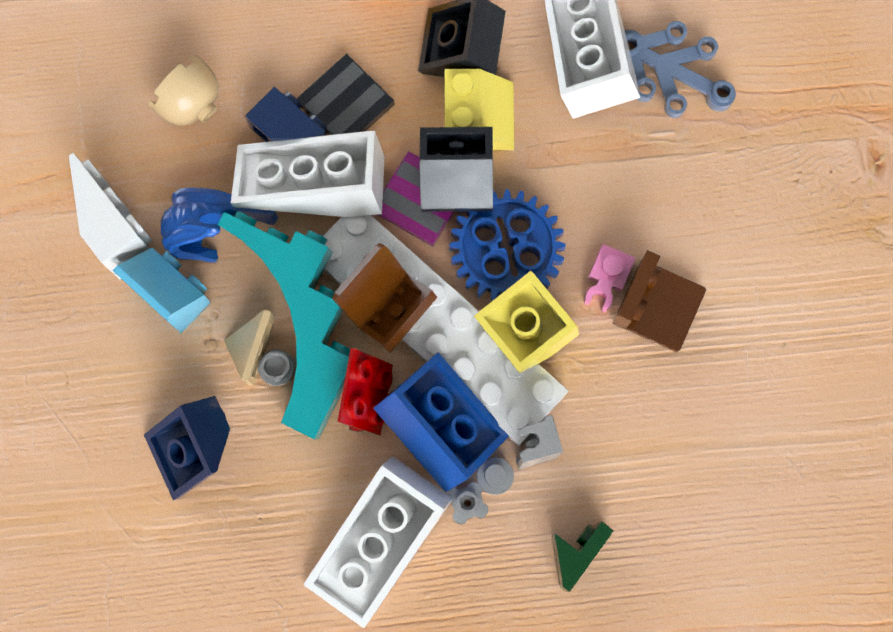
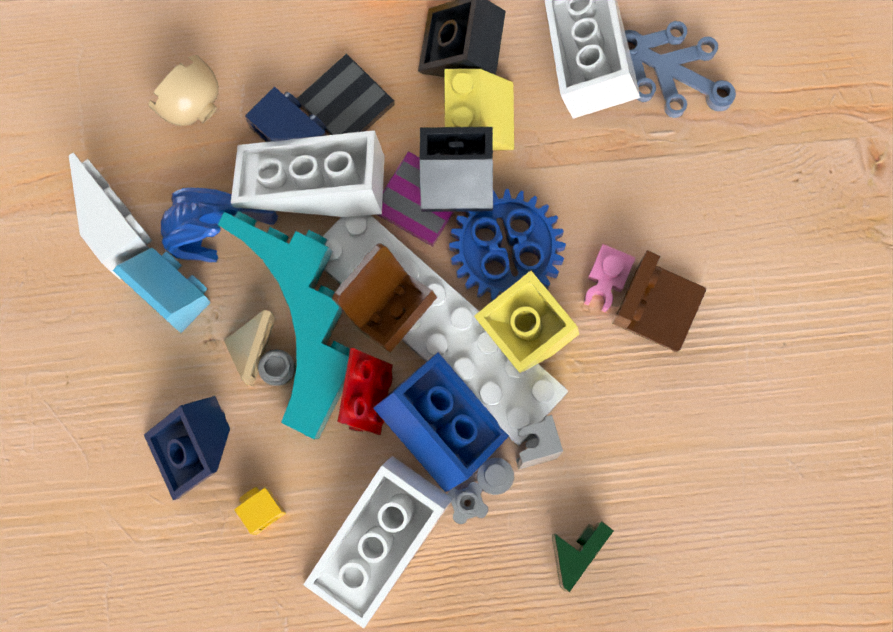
(259, 509): none -> yellow plate

